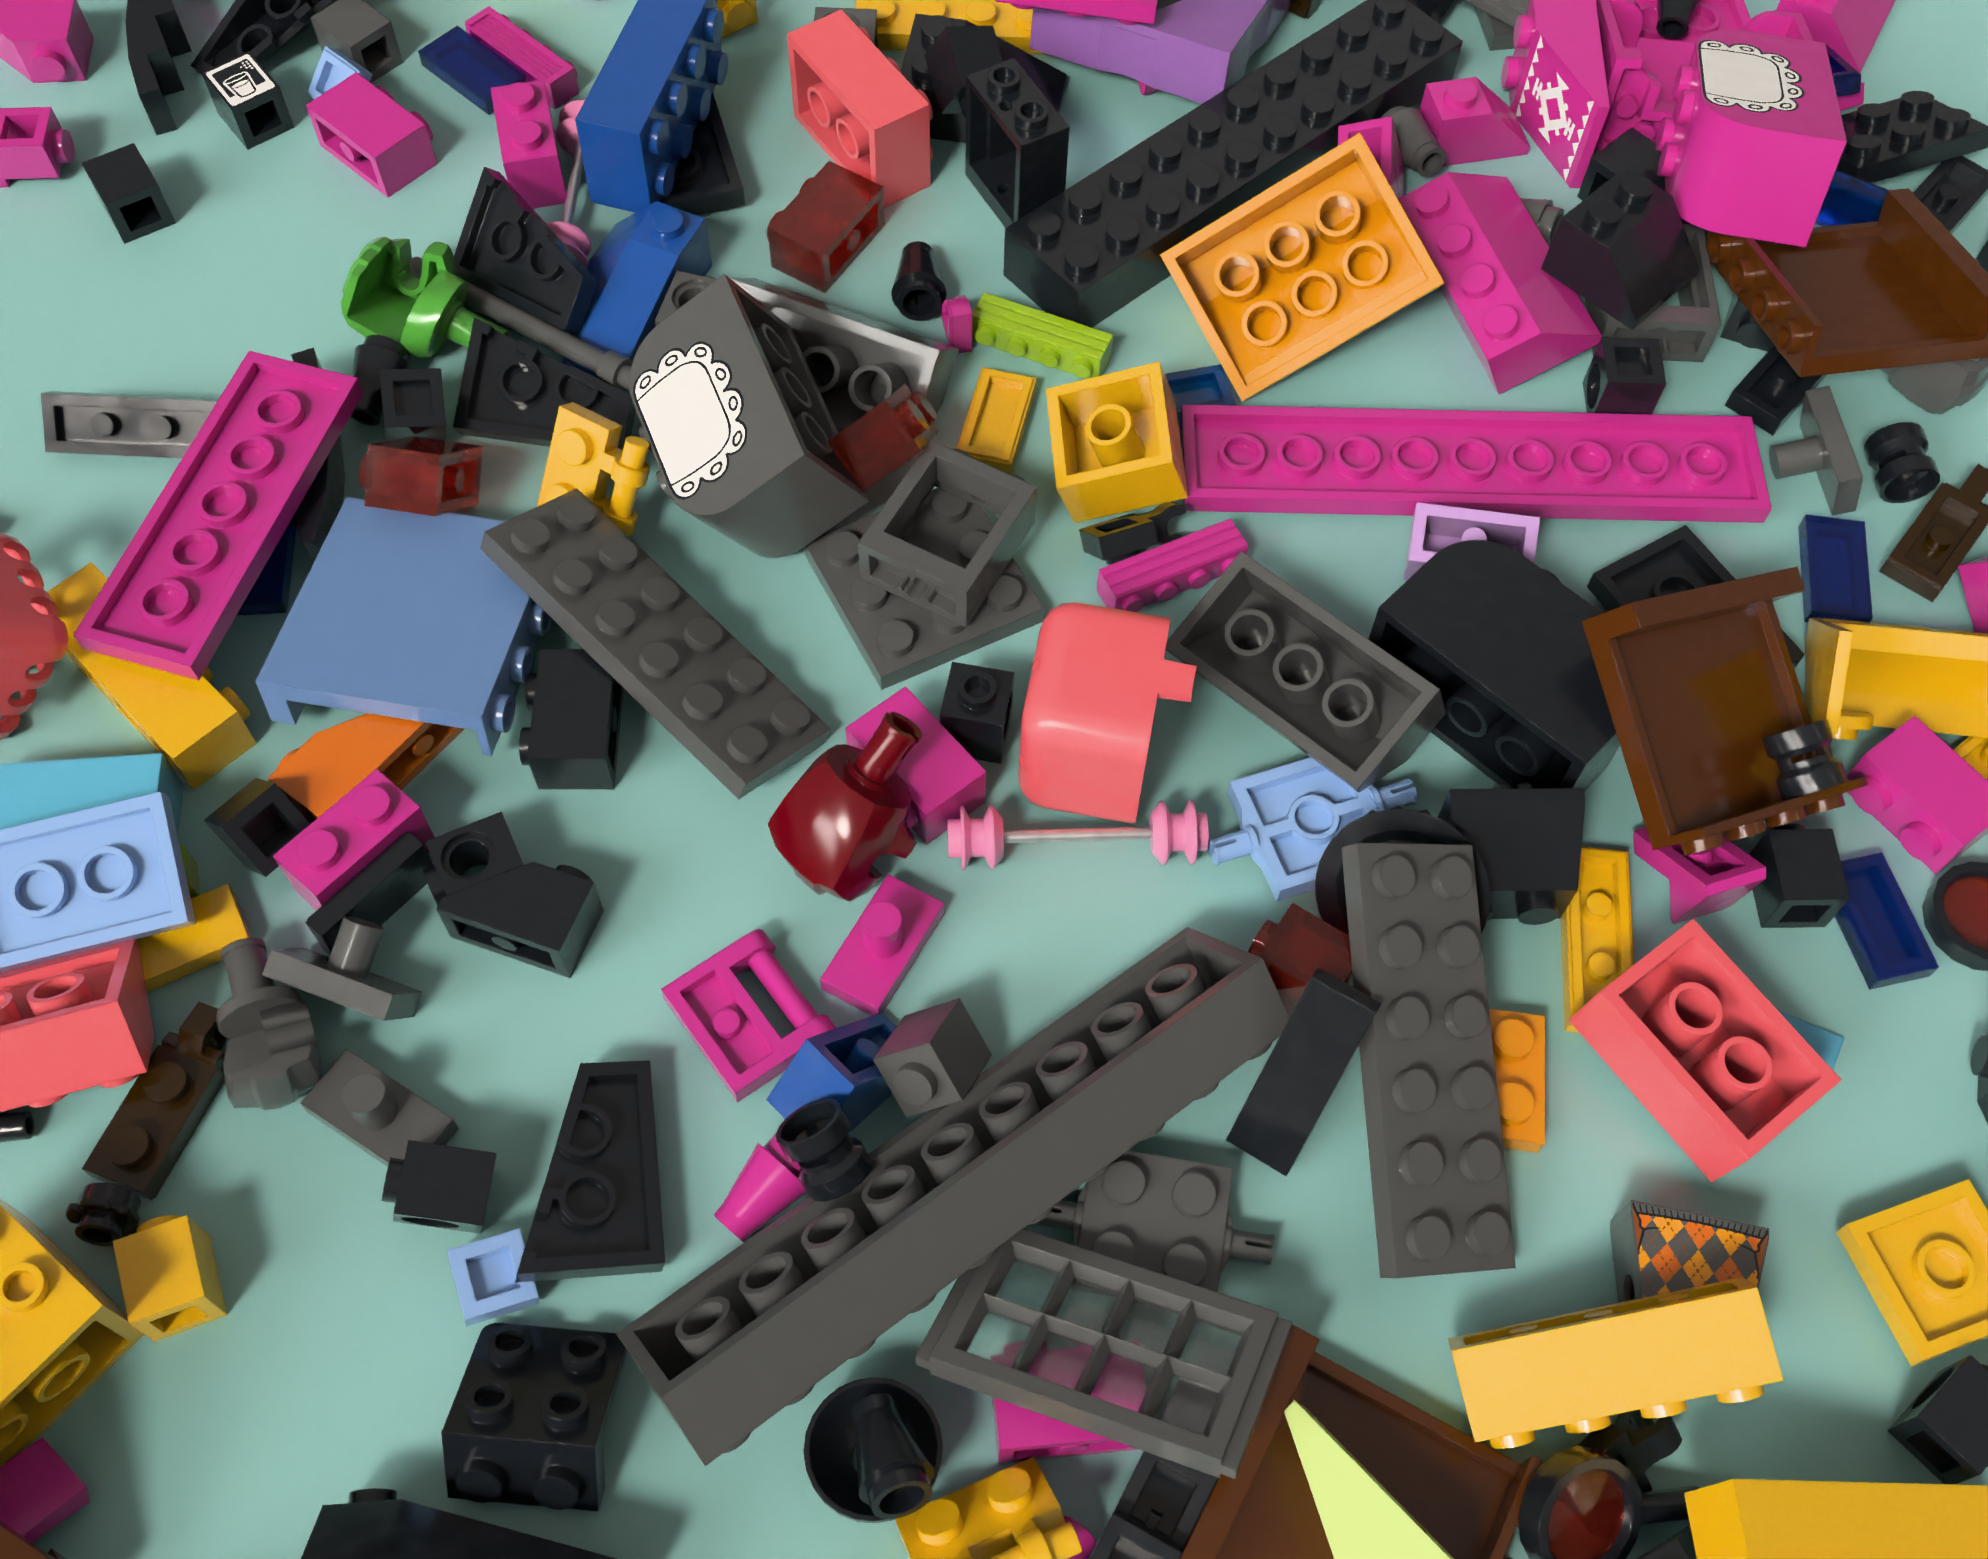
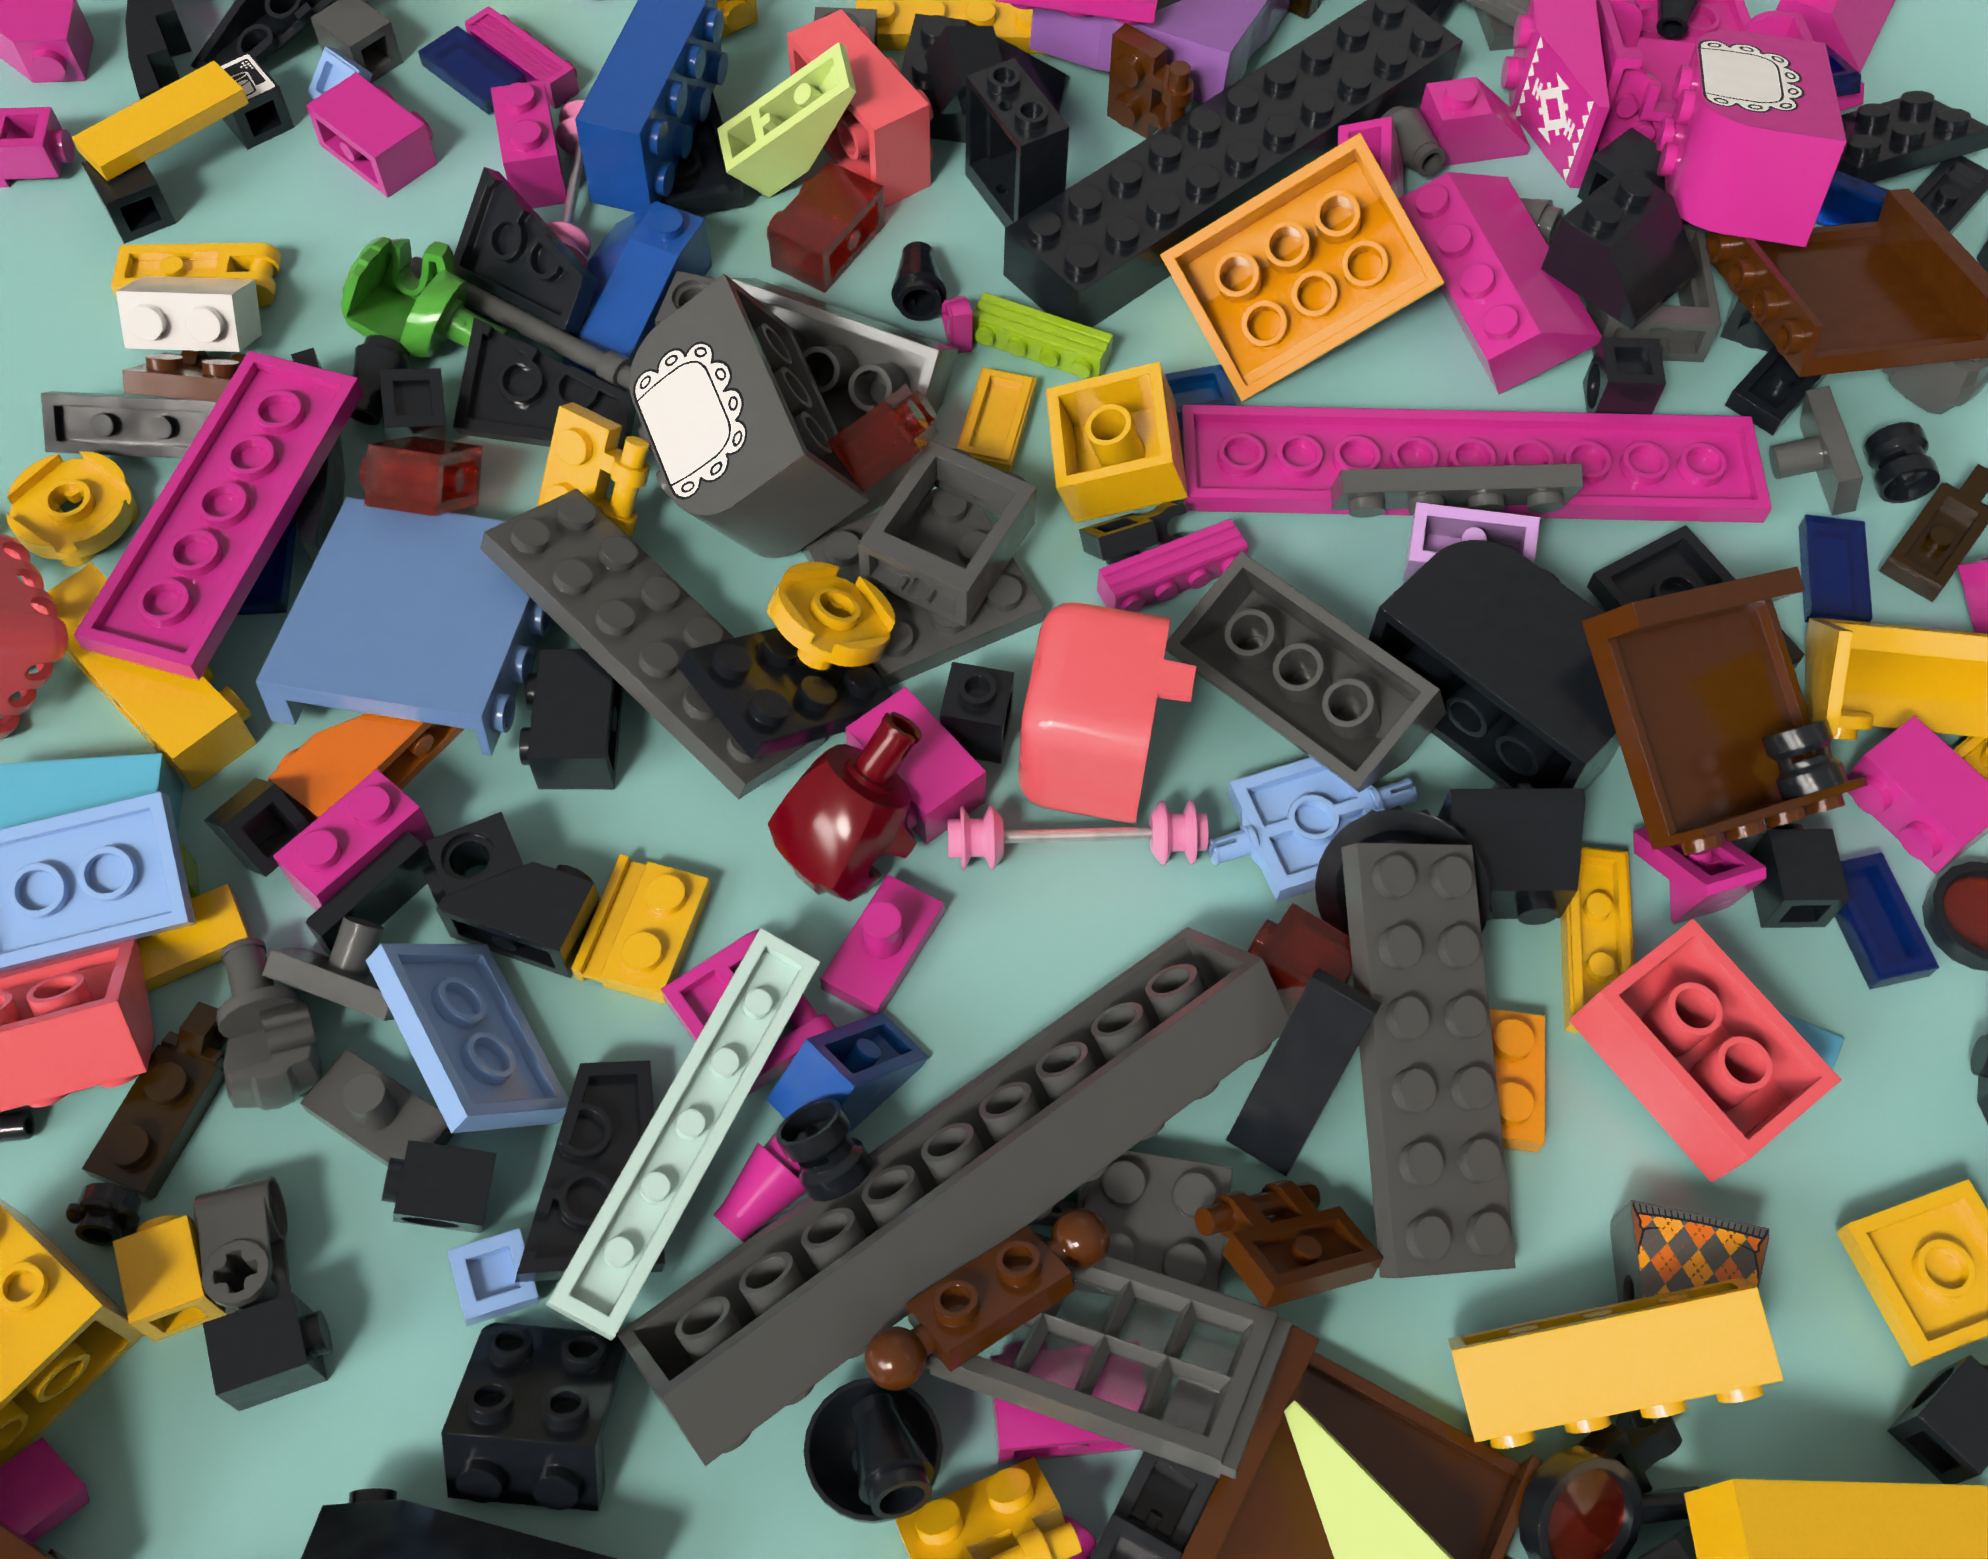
(76, 534): none -> yellow plate
(160, 120): none -> yellow tile
(182, 375): none -> reddish brown plate
(189, 313): none -> white brick
(201, 261): none -> yellow plate
(243, 1243): none -> dark grey piece
(267, 1351): none -> black brick
(468, 1036): none -> light blue plate
(642, 928): none -> yellow plate
(682, 1137): none -> light aqua plate
(773, 697): none -> black plate
(789, 125): none -> yellowish green slope
(831, 616): none -> yellow plate
(932, 1057): dark grey brick -> none
(987, 1299): none -> reddish brown plate
(1143, 88): none -> reddish brown plate
(1286, 1244): none -> reddish brown plate
(1485, 488): none -> dark grey plate

